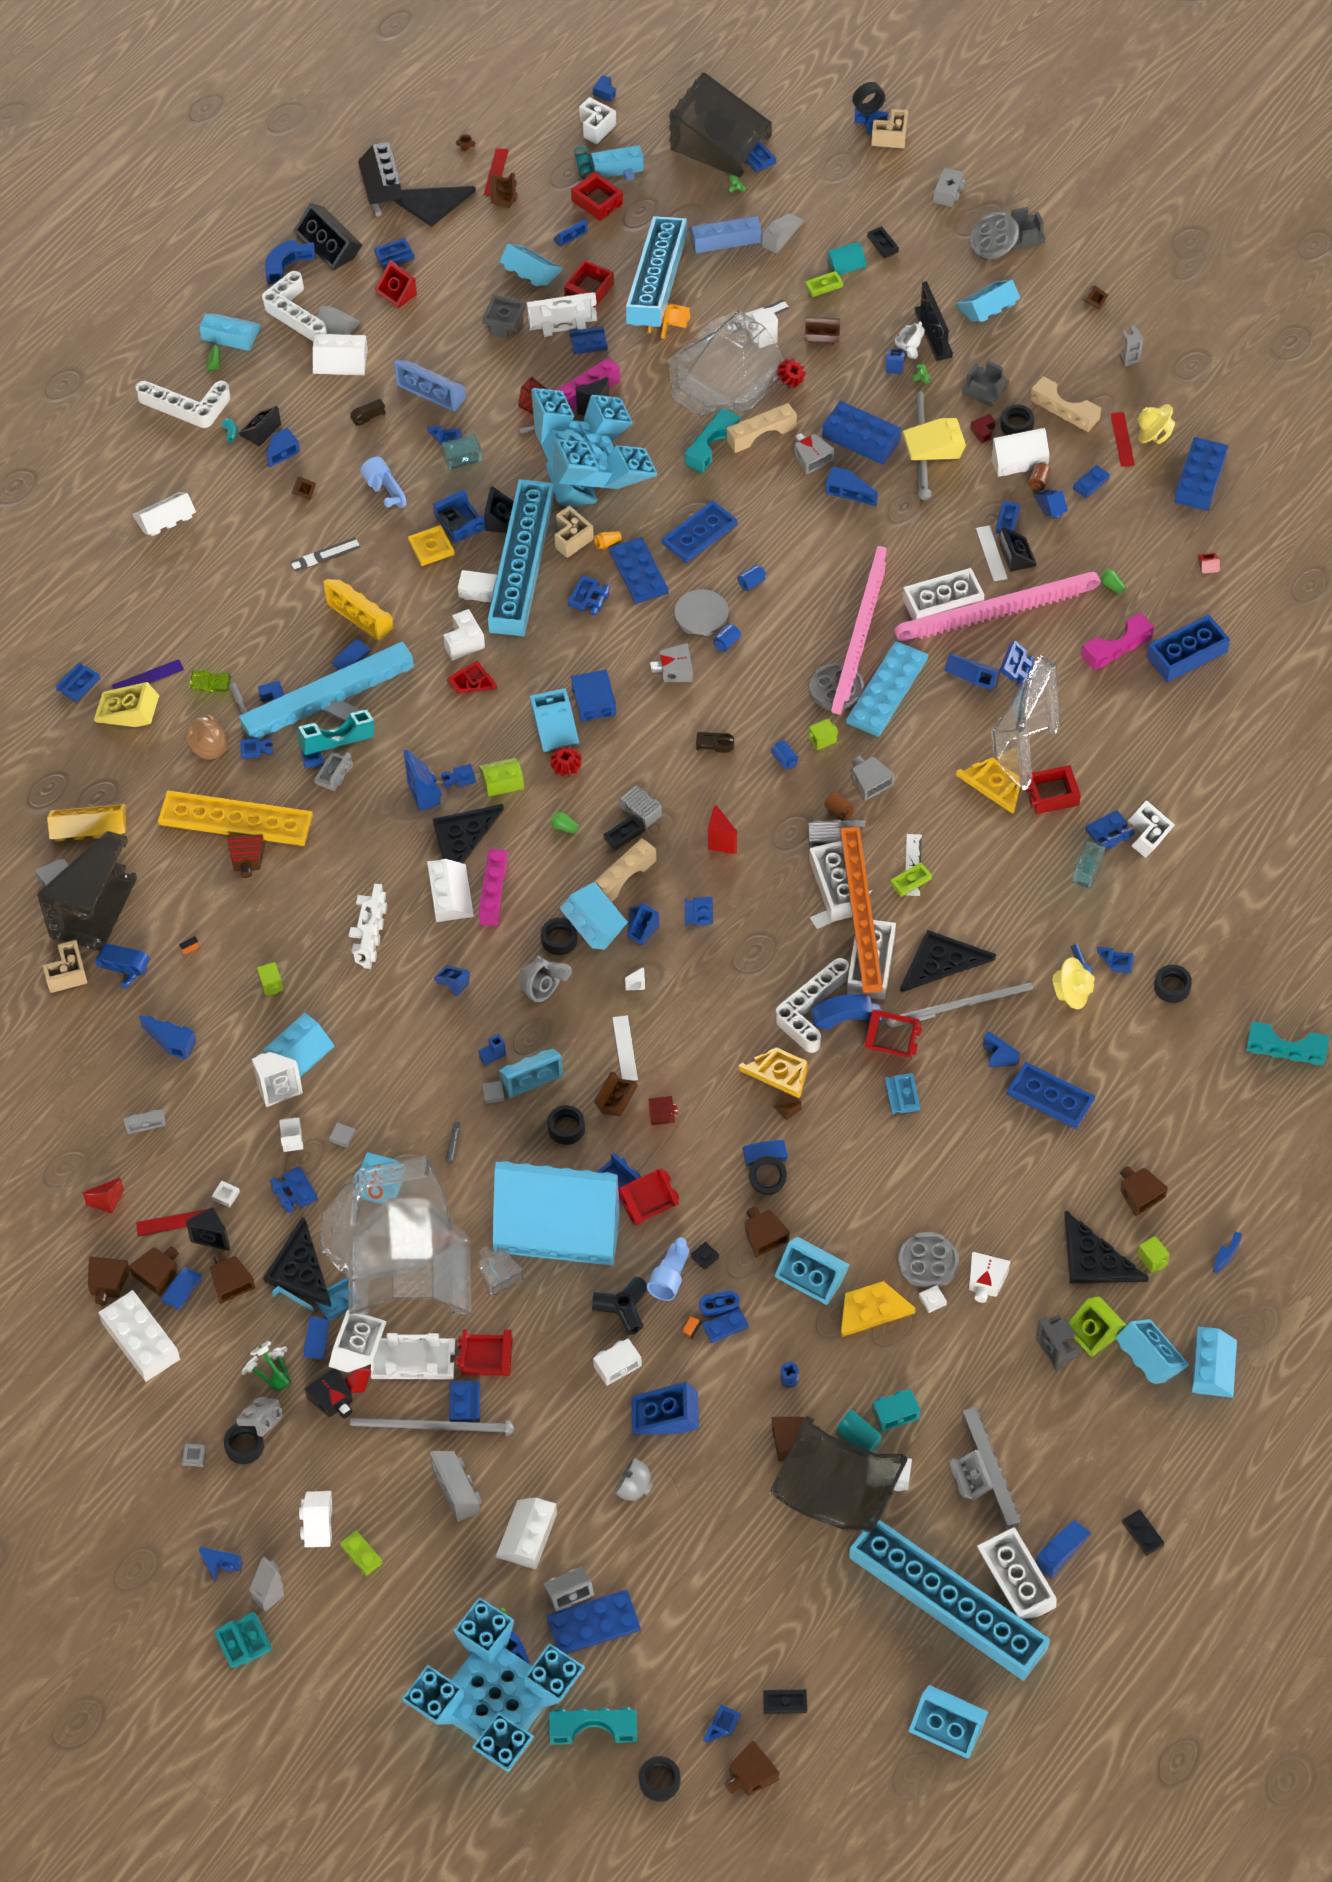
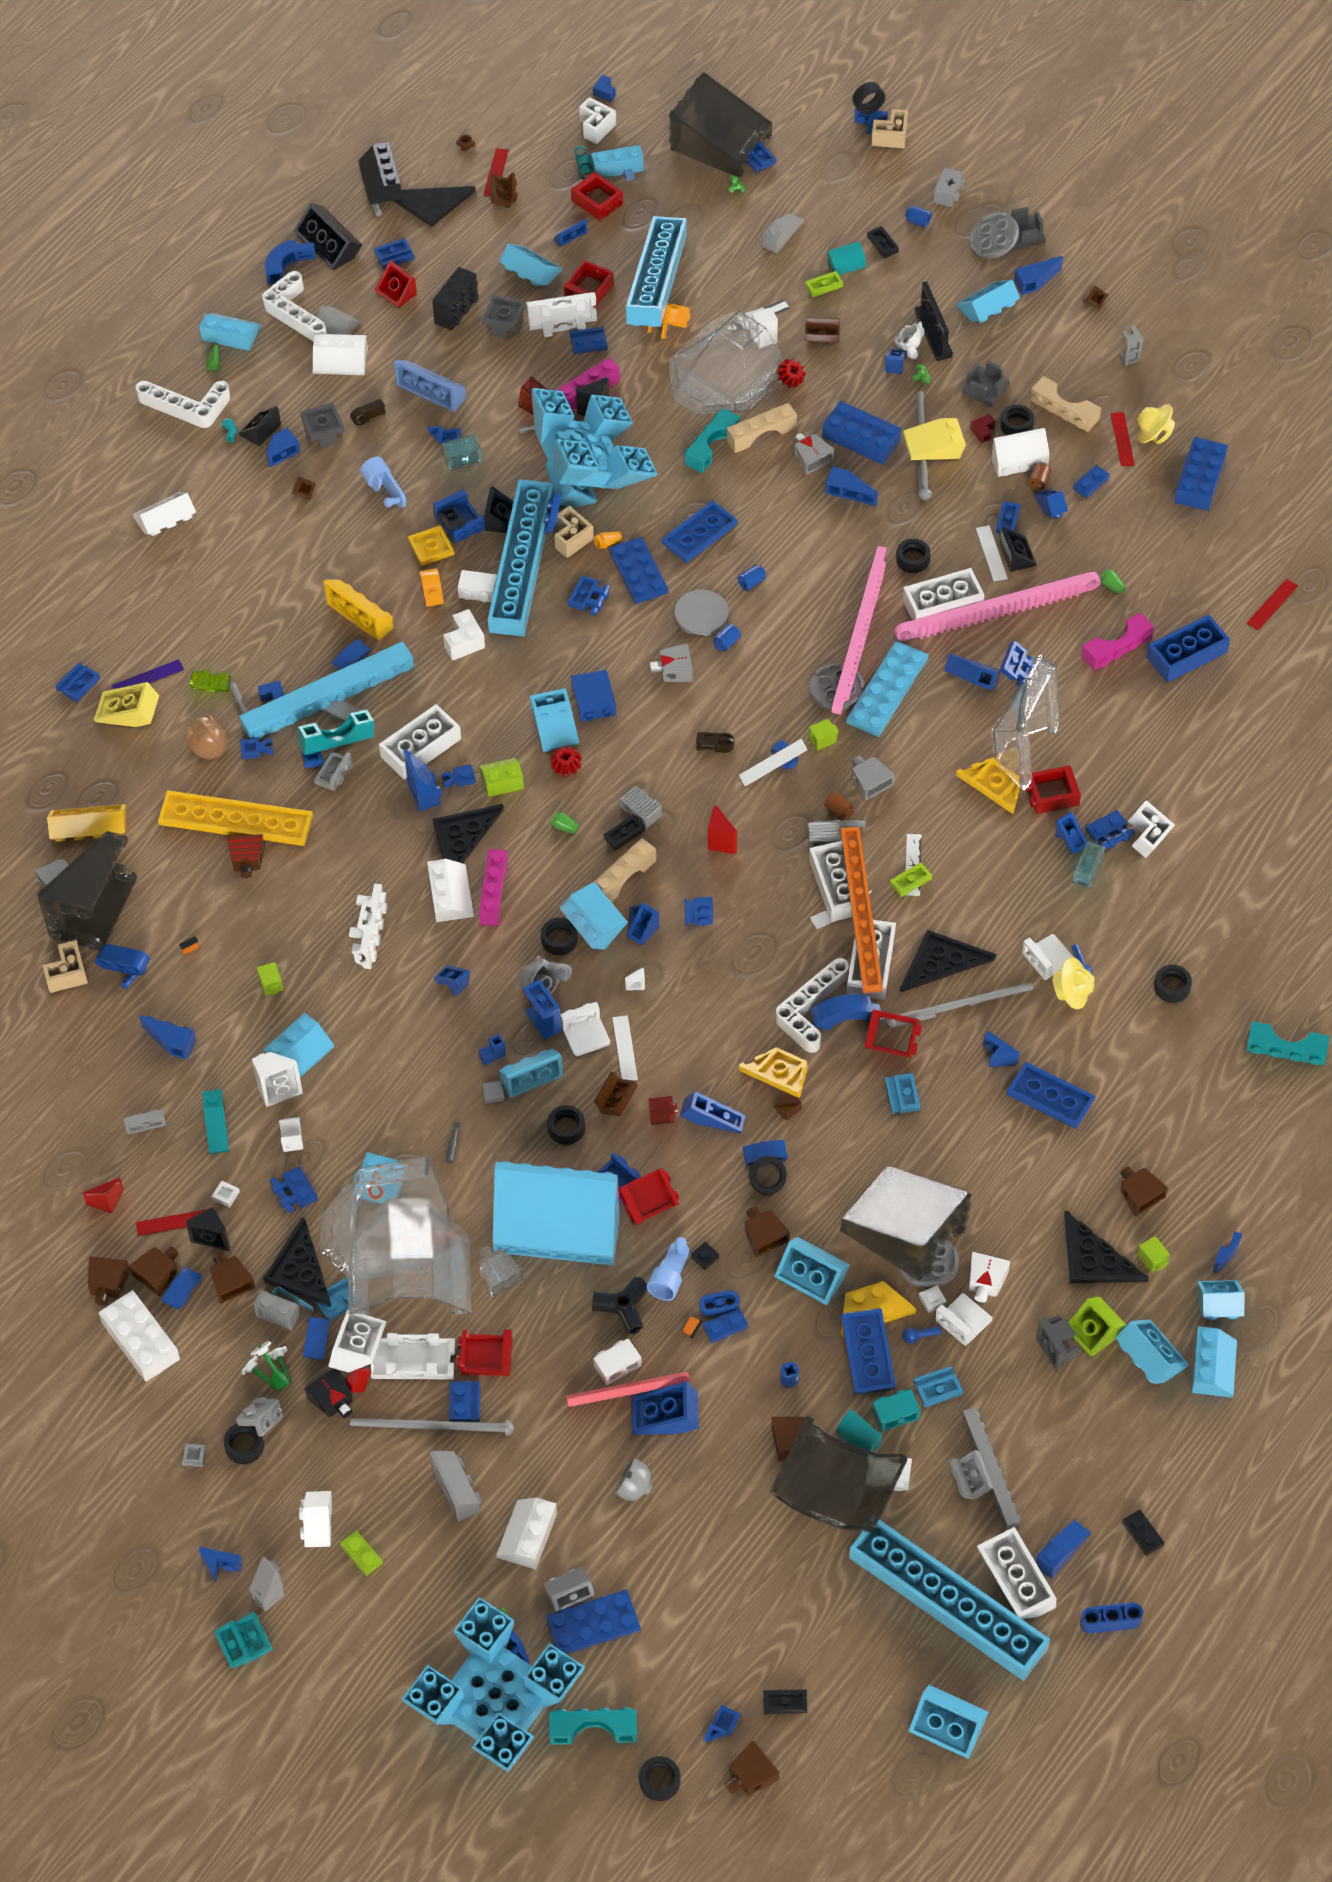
(215, 1121): none -> teal slope
(276, 1310): none -> light grey brick
(322, 424): none -> dark grey panel
(325, 554): sticker -> none
(342, 1135): light grey tile -> none
(423, 737): none -> white brick
(431, 587): none -> light orange brick
(455, 298): none -> black brick
(471, 679): red slope -> none
(545, 1010): none -> blue panel
(551, 517): none -> blue plate
(584, 1029): none -> white bracket
(626, 1389): none -> coral tile
(711, 1113): none -> blue slope
(725, 234): medium blue slope -> none
(773, 762): none -> white sticker
(868, 1351): none -> blue plate
(906, 1219): none -> clear smoke windscreen
(911, 545): none -> black tyre
(911, 1334): none -> blue bar
(918, 216): none -> blue brick
(937, 1386): none -> dark azure plate
(963, 1319): none -> white bracket
(1034, 276): none -> blue slope
(1046, 955): none -> white bracket
(1070, 831): none -> blue slope
(1103, 1624): none -> blue beam
(1117, 960): blue slope -> none
(1209, 563): slope -> none
(1221, 1299): none -> slope
(1272, 604): none -> red sticker

